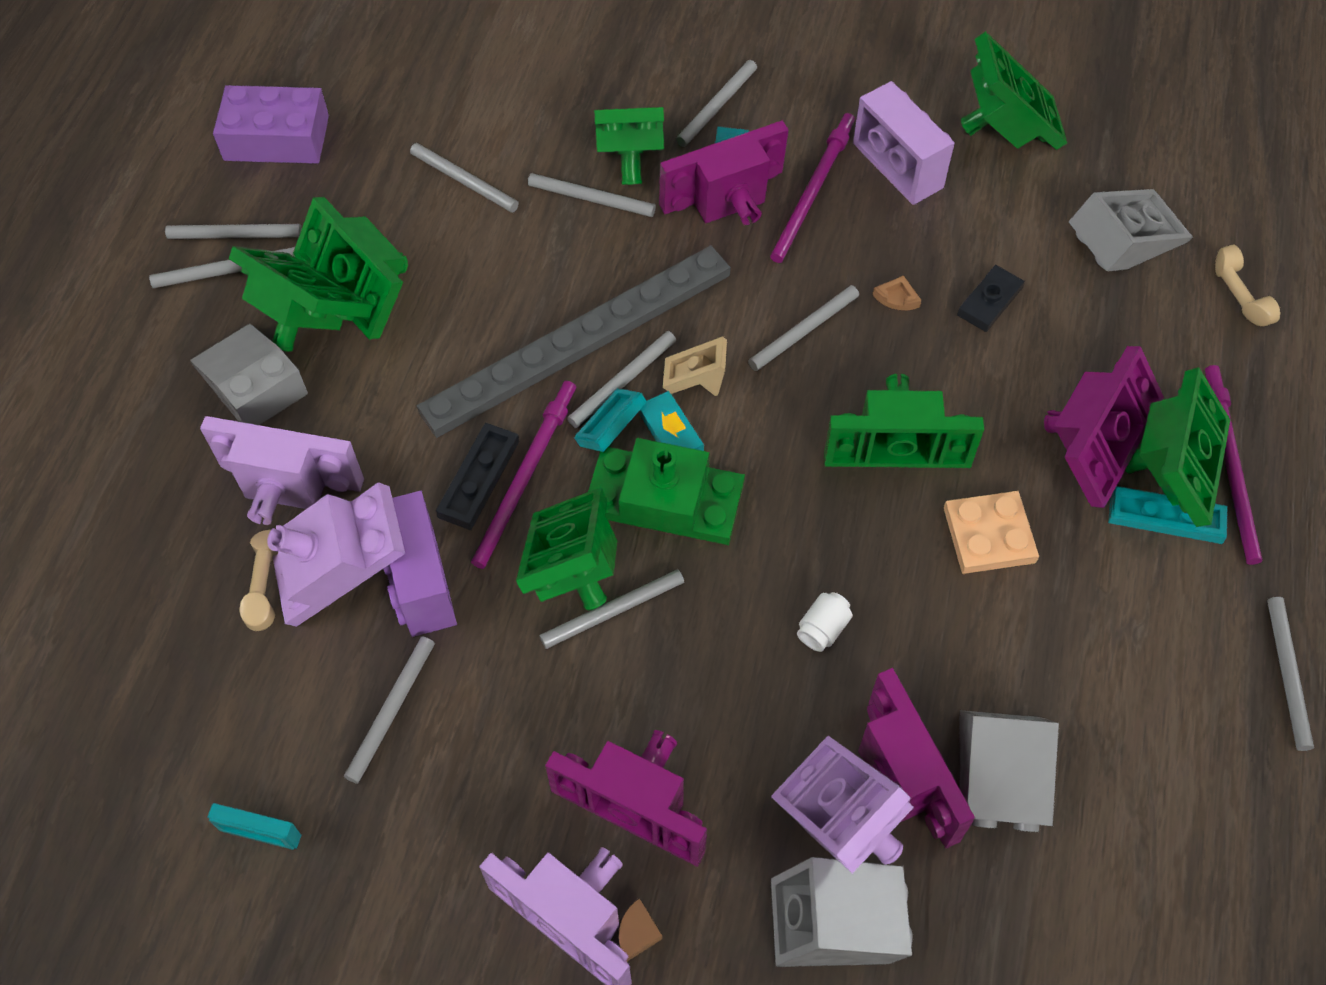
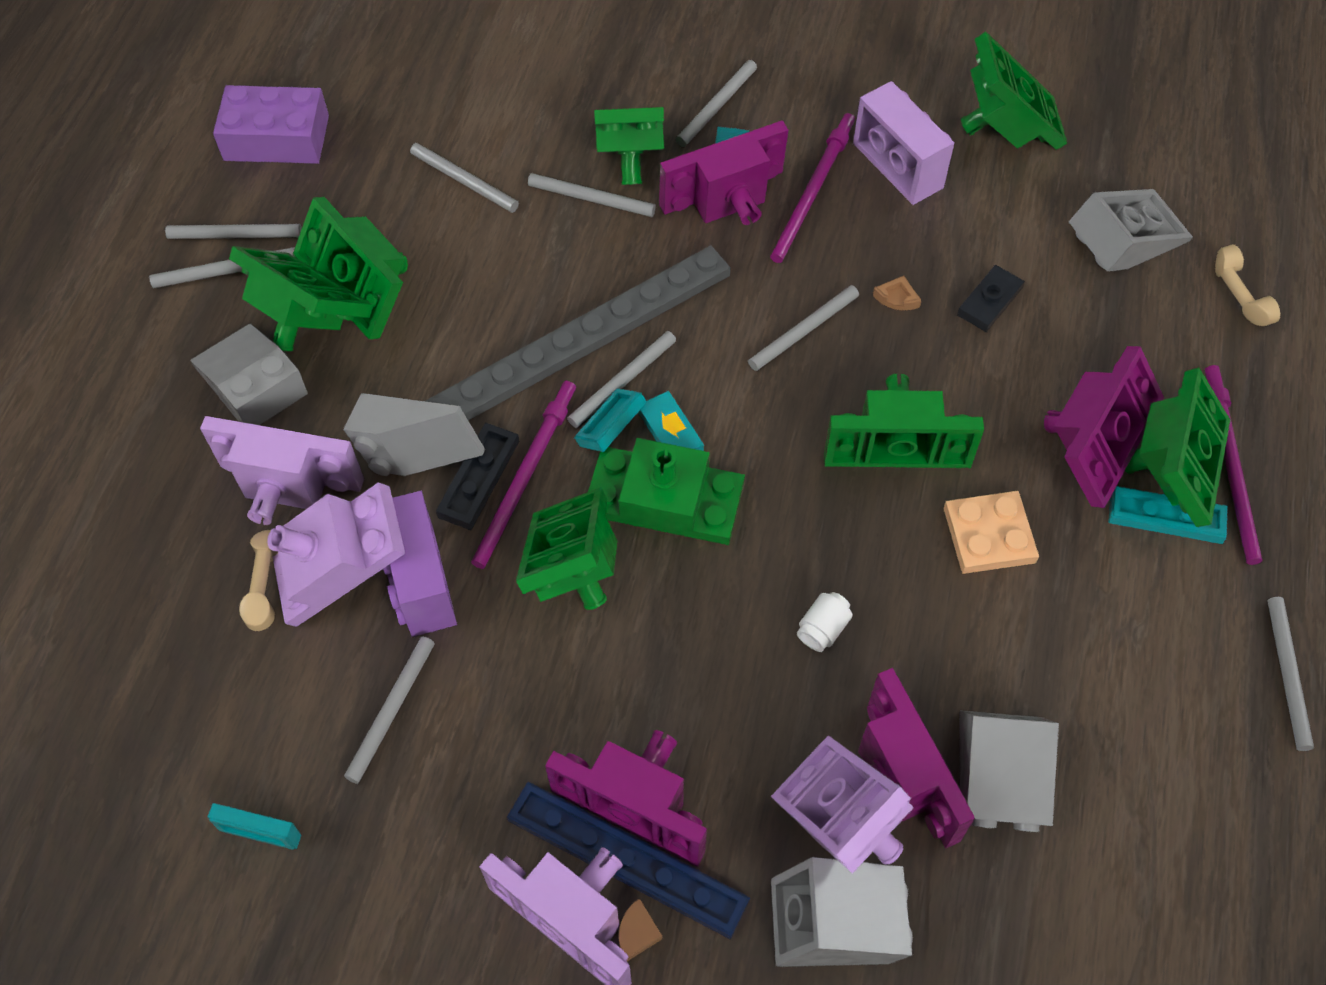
(410, 434): none -> light grey slope
(611, 609): light grey bar -> none
(643, 865): none -> dark blue tile
(697, 366): tan slope -> none

